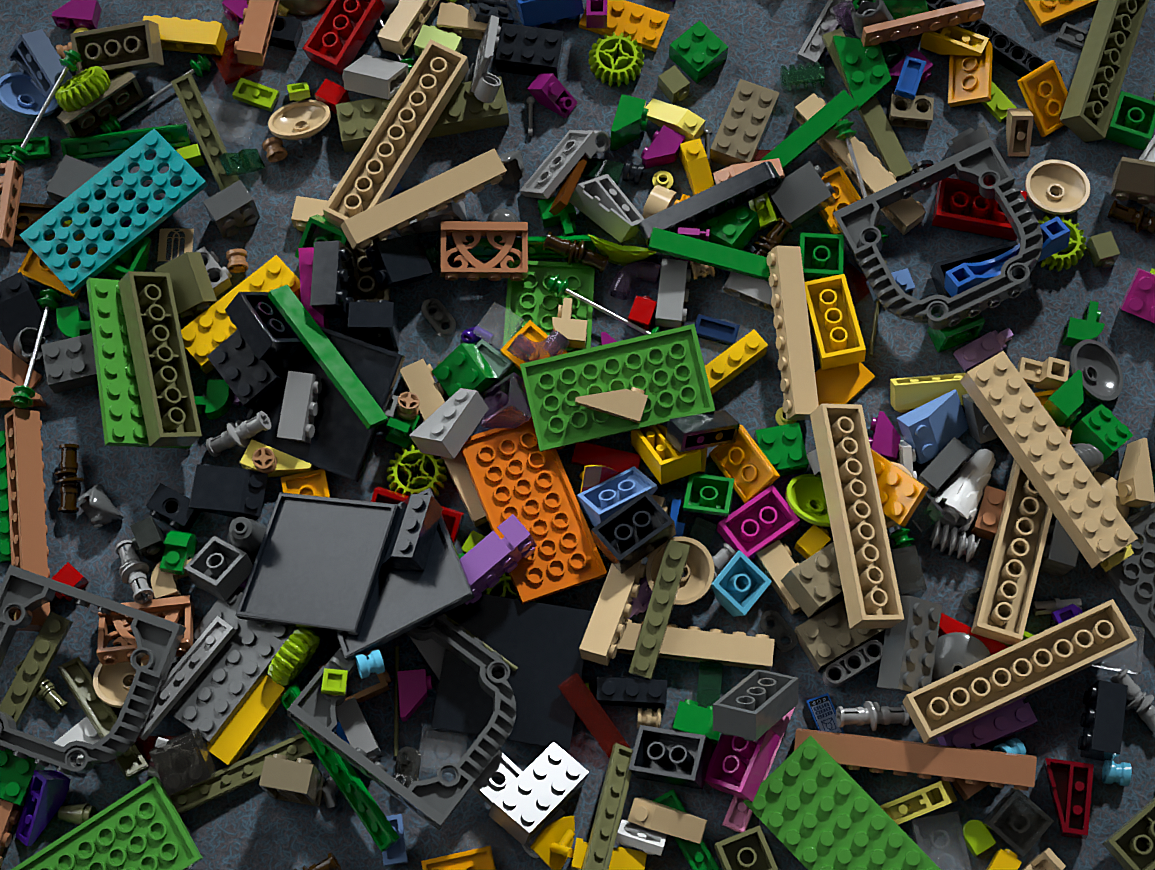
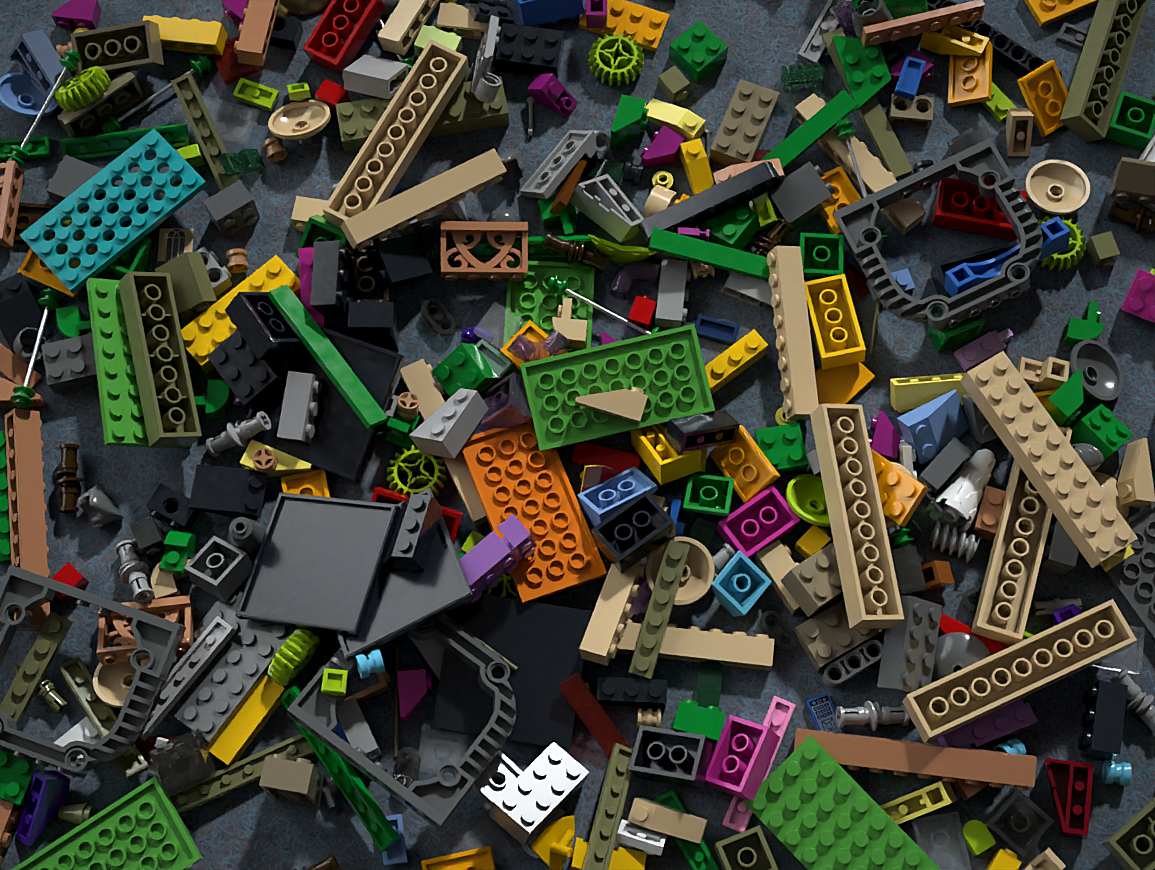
(755, 704): dark grey brick -> none
(937, 574): none -> dark orange brick

